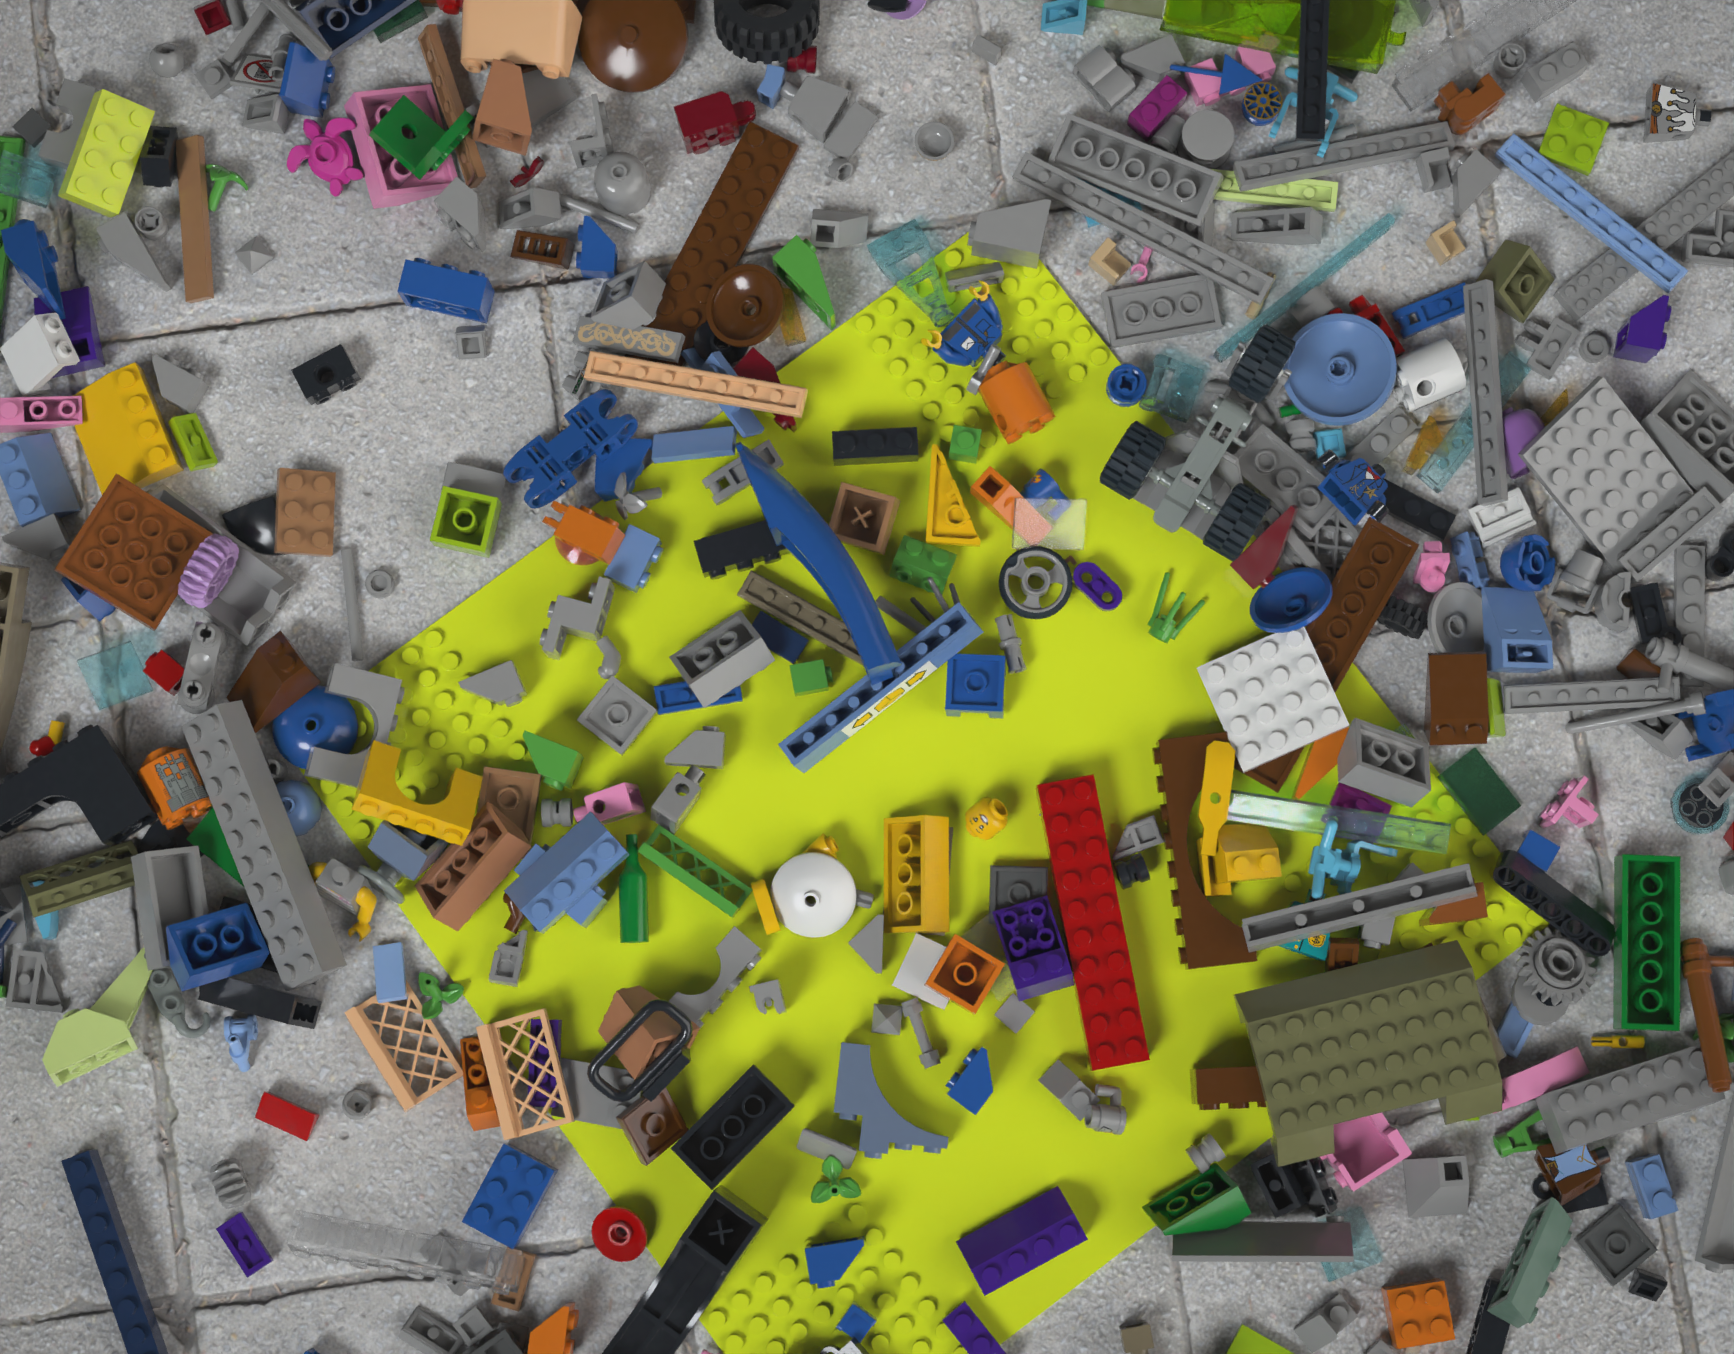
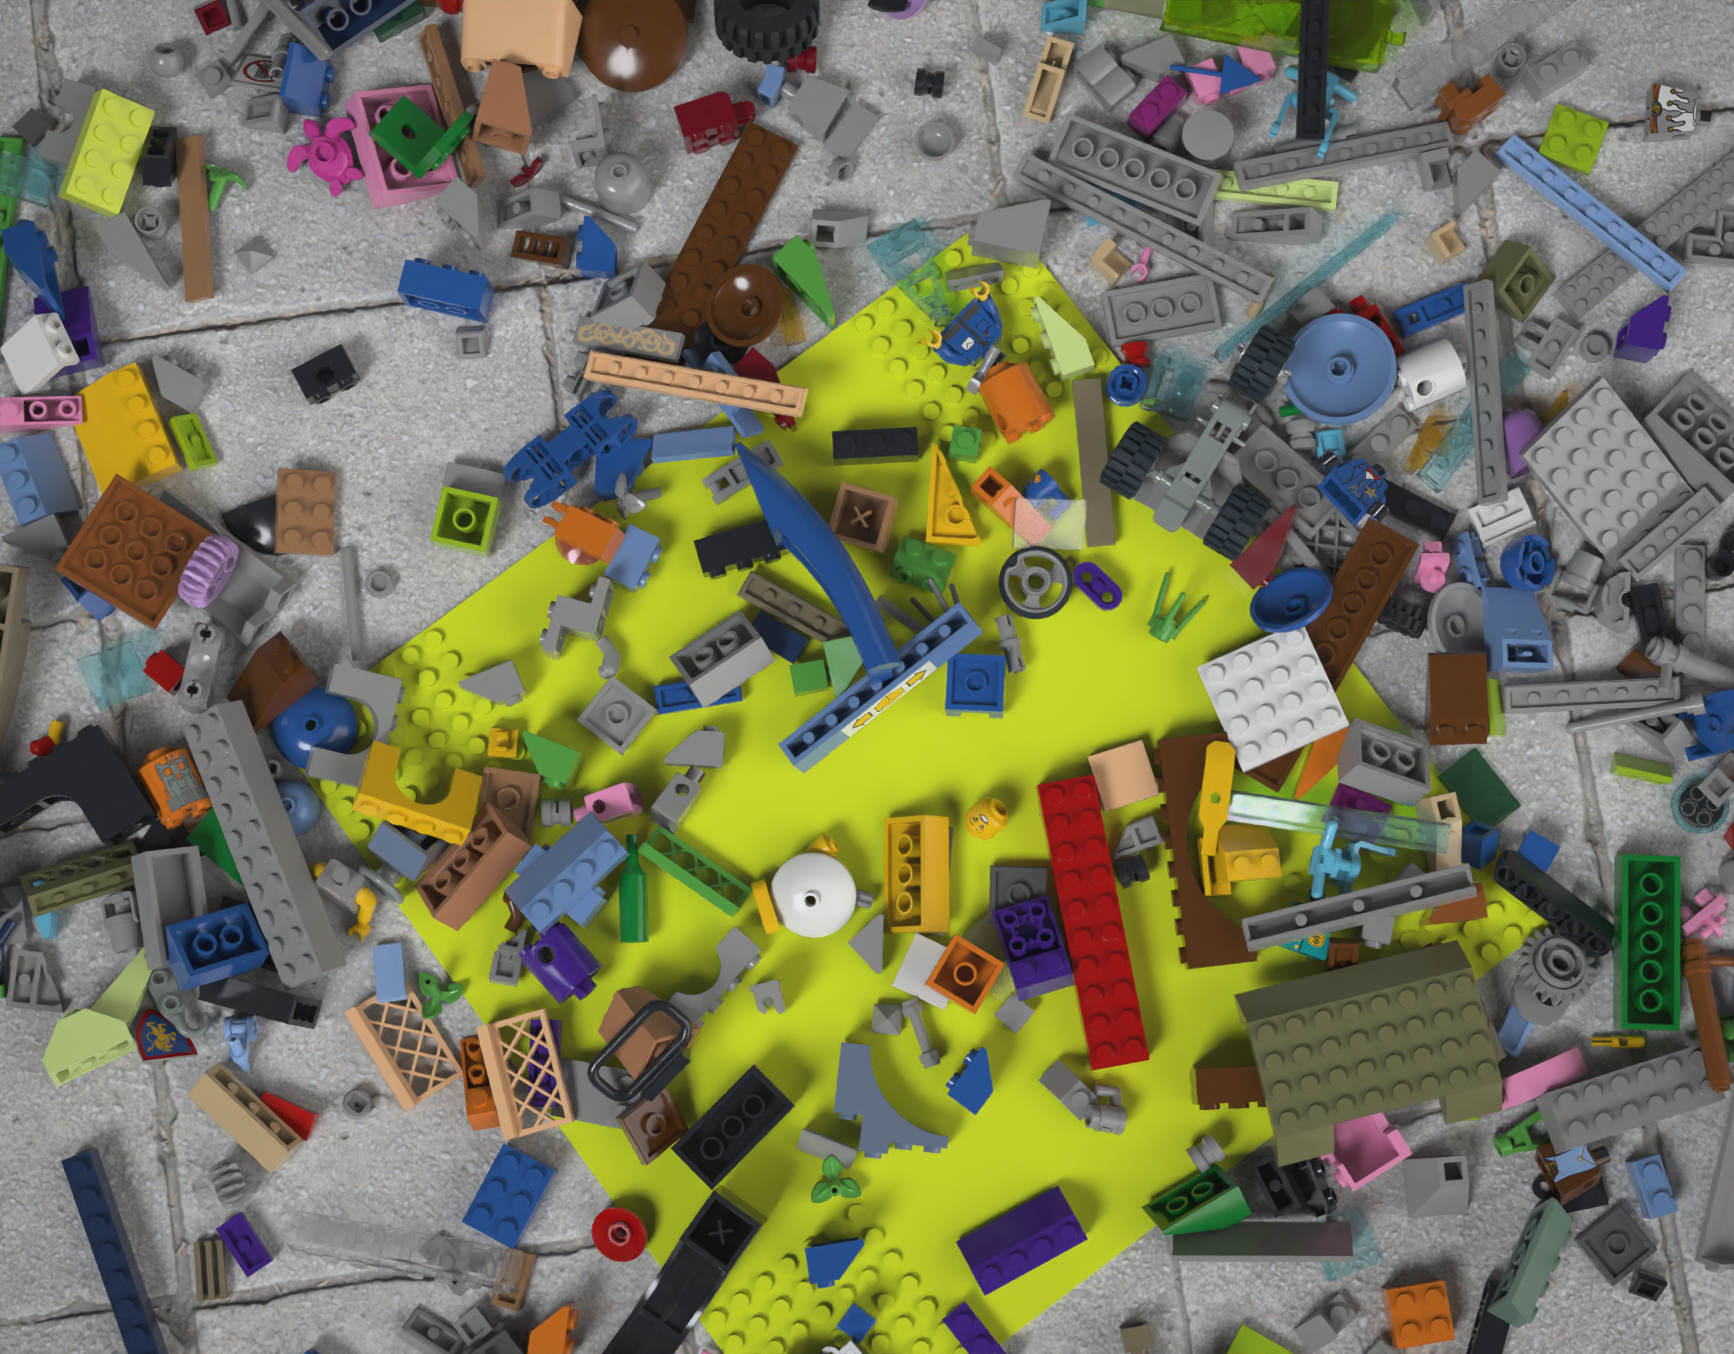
(123, 929): none -> light grey piece
(160, 1041): none -> shield
(199, 1271): none -> dark tan tile
(245, 1117): none -> tan brick
(503, 743): none -> yellow tile
(569, 970): none -> dark purple cylinder
(842, 662): none -> bright green slope
(929, 83): none -> black wheel
(1048, 79): none -> tan slope
(1067, 346): none -> yellowish green slope
(1092, 460): none -> dark tan tile
(1123, 776): none -> light nougat tile
(1136, 354): none -> red wheel
(1261, 104): blue wheel -> none
(1446, 810): none -> tan slope
(1478, 844): none -> blue panel
(1576, 810): bright pink bracket -> none
(1640, 769): none -> lime slope
(1711, 907): none -> bright pink hips

